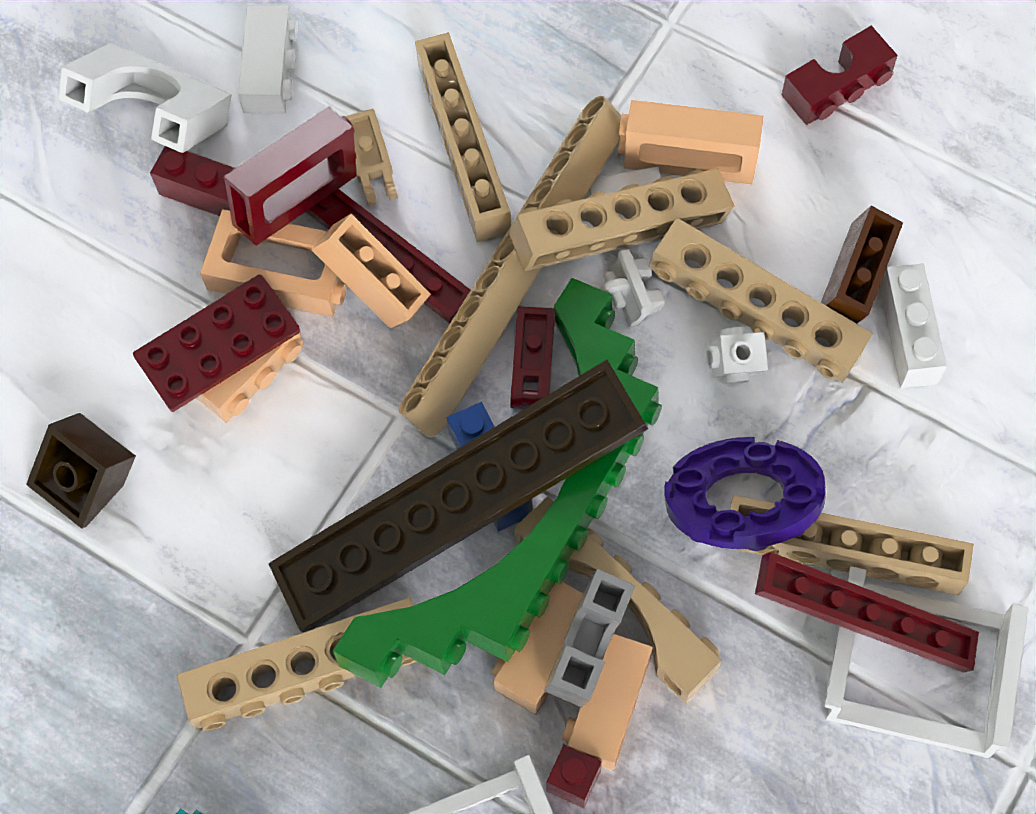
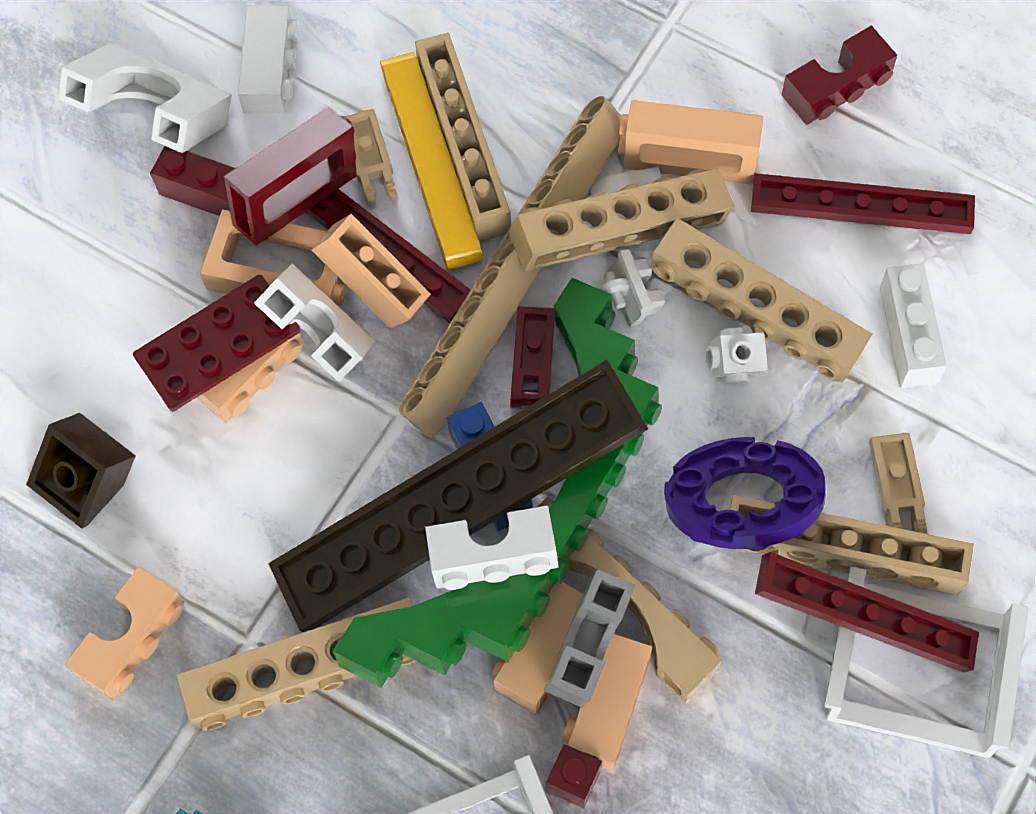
(111, 664): none -> light nougat arch
(337, 338): none -> white arch
(431, 161): none -> yellow beam
(525, 549): none -> white arch
(862, 264): reddish brown brick -> none
(863, 203): none -> dark red plate
(898, 479): none -> tan hinge

